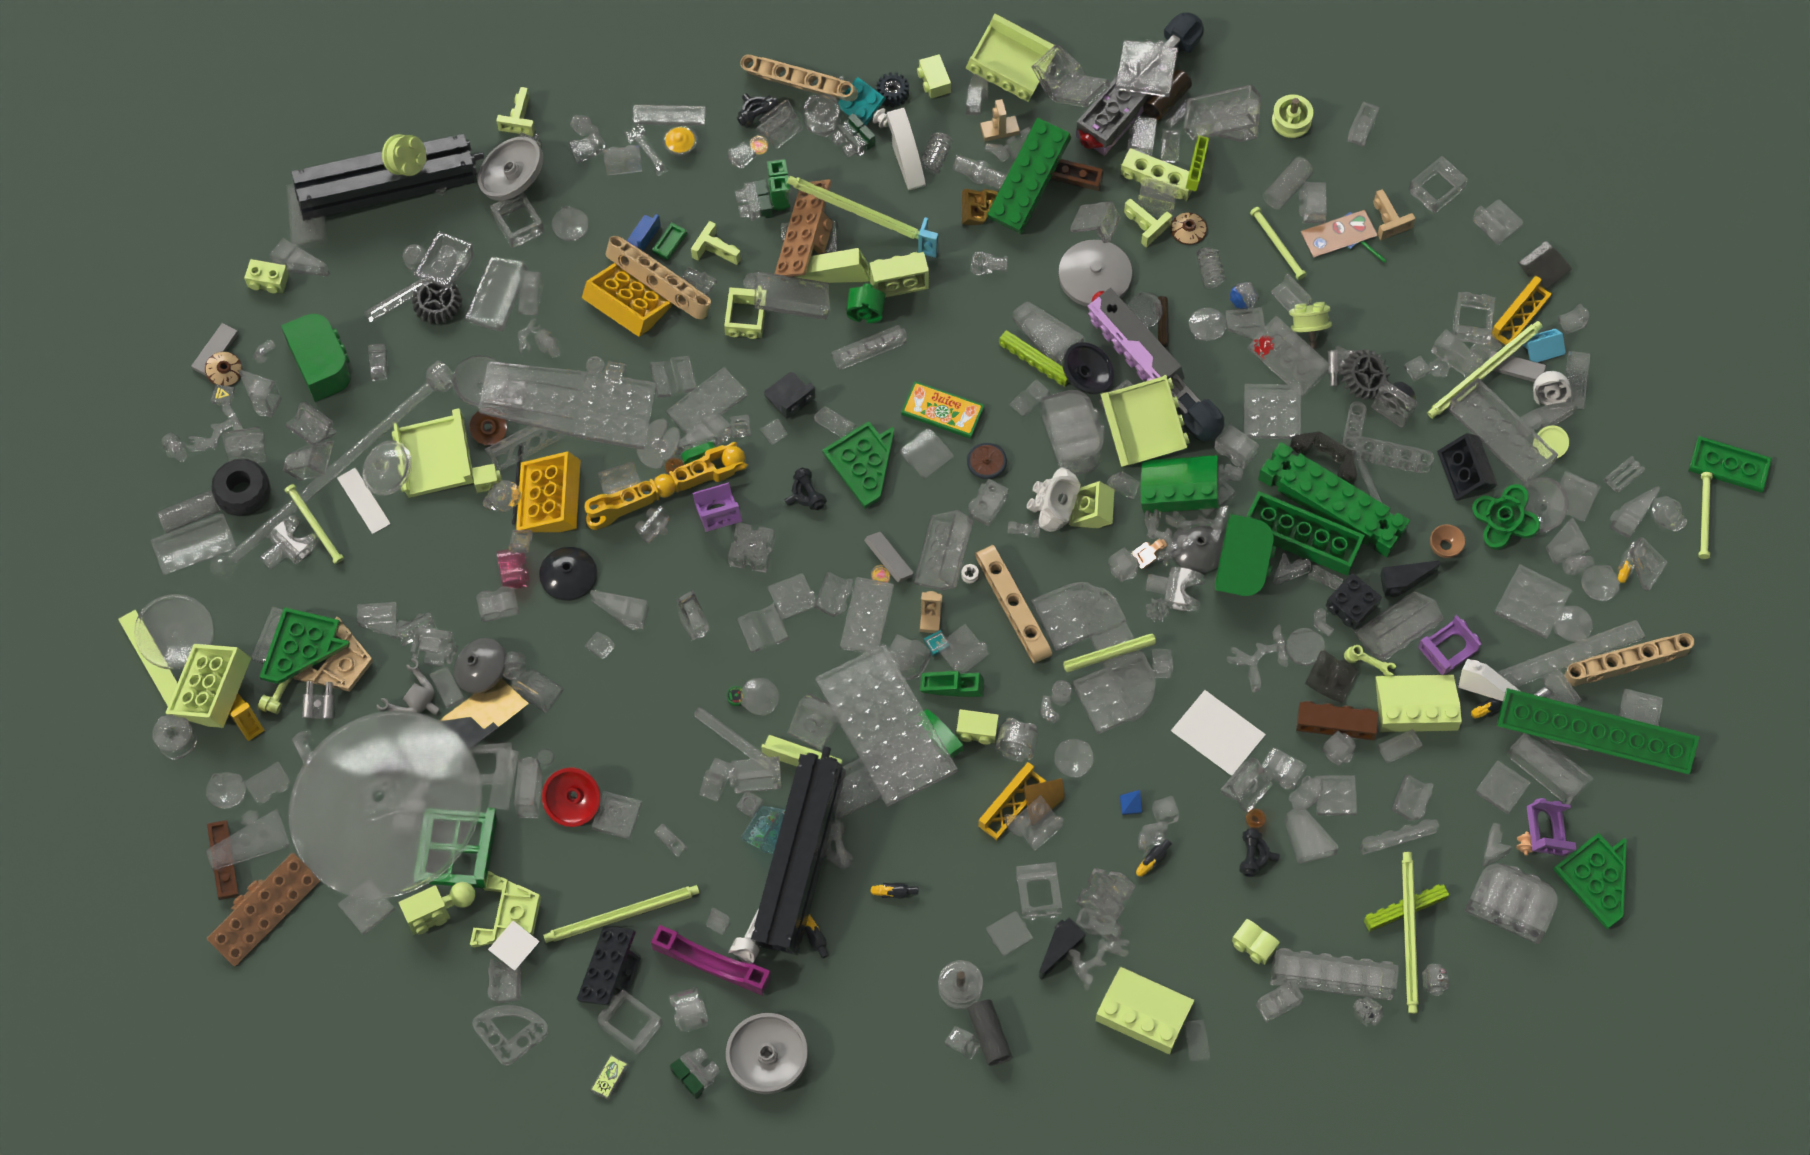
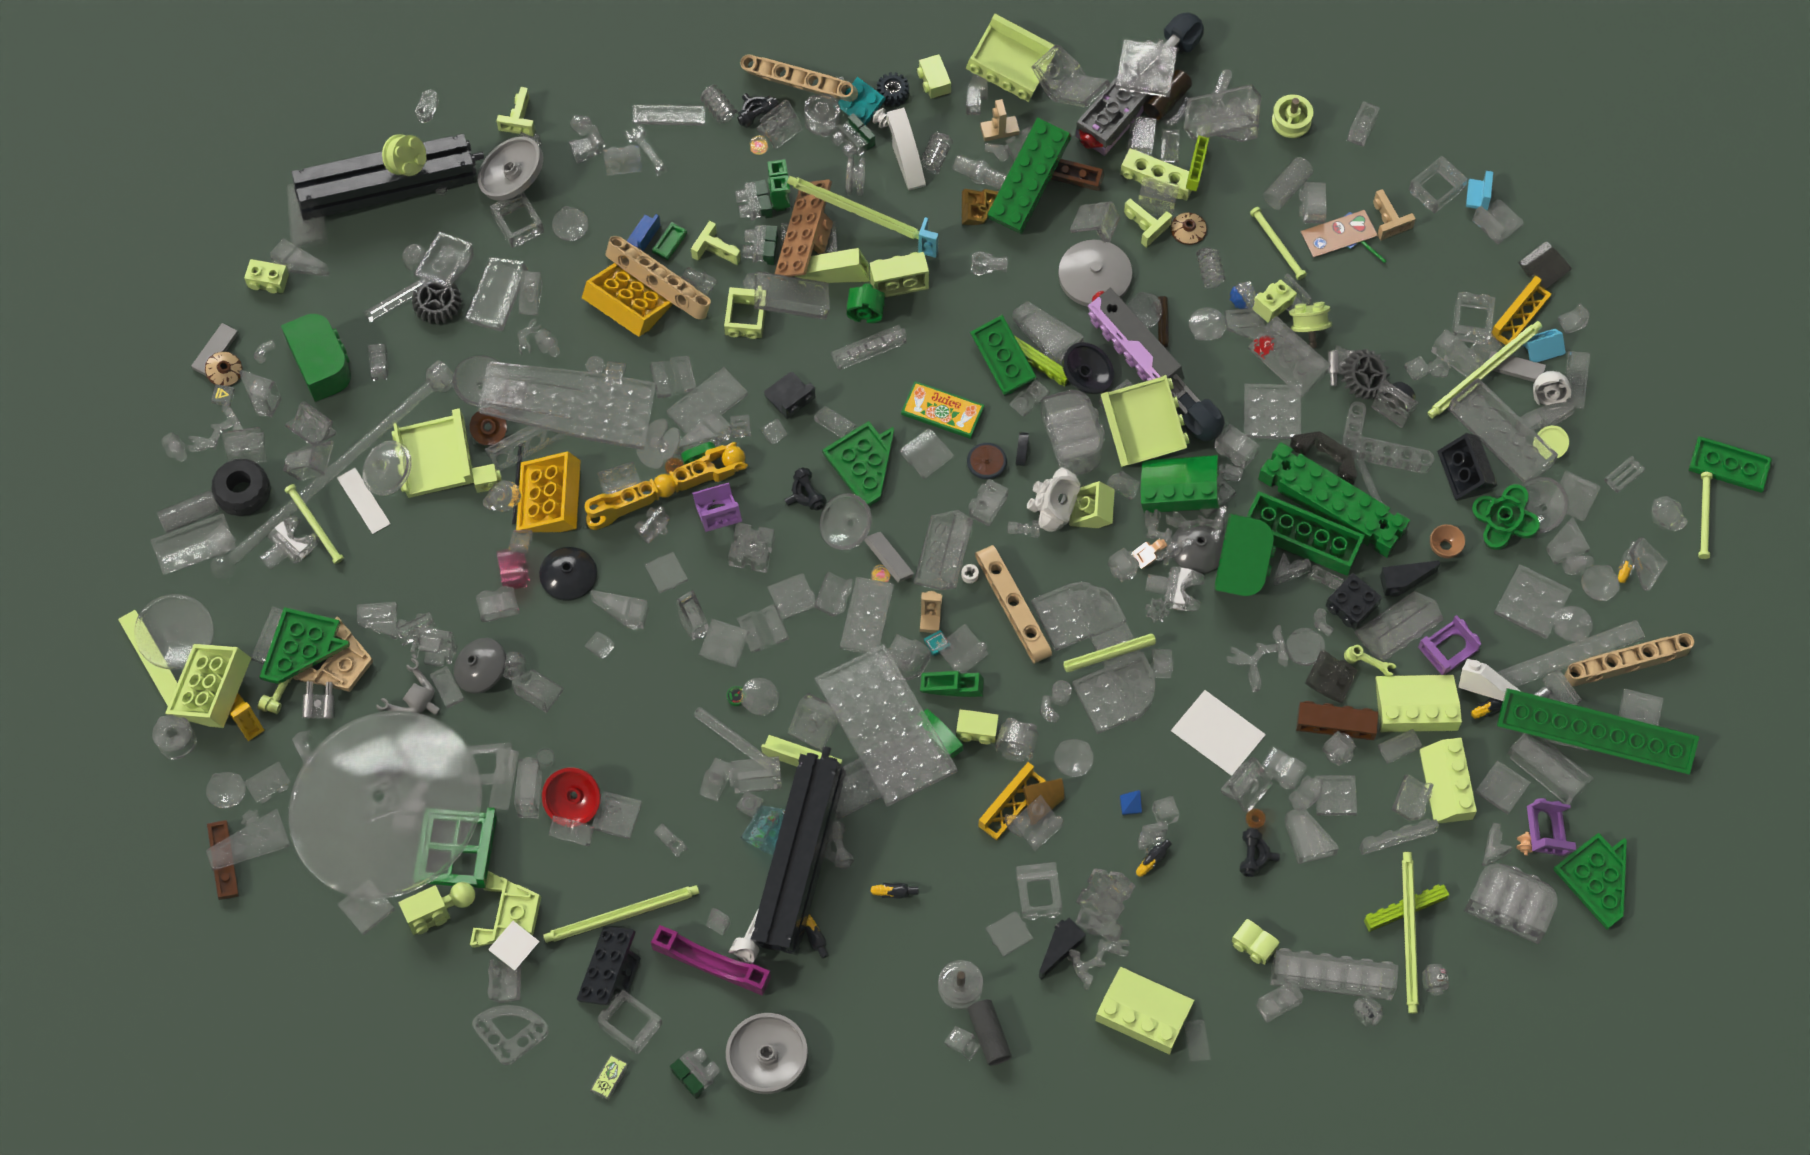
(220, 540): none -> clear brick
(262, 908): medium nougat bracket -> none
(423, 104): none -> clear beam
(484, 713): pearl gold sticker -> none
(571, 830): none -> clear slope
(666, 572): none -> clear piece
(680, 140): yellow piece -> none
(689, 1009): clear brick -> none
(718, 104): none -> clear piece
(724, 643): none -> clear plate
(741, 155): clear bracket -> none
(764, 244): none -> hips
(837, 520): none -> clear dish
(855, 176): none -> clear wheel
(1003, 355): none -> green tile
(1022, 448): none -> black beam
(1224, 81): none -> clear bar
(1274, 300): none -> yellowish green brick
(1452, 791): none -> yellowish green slope
(1479, 192): none -> medium azure panel
(1631, 513): clear slope -> none

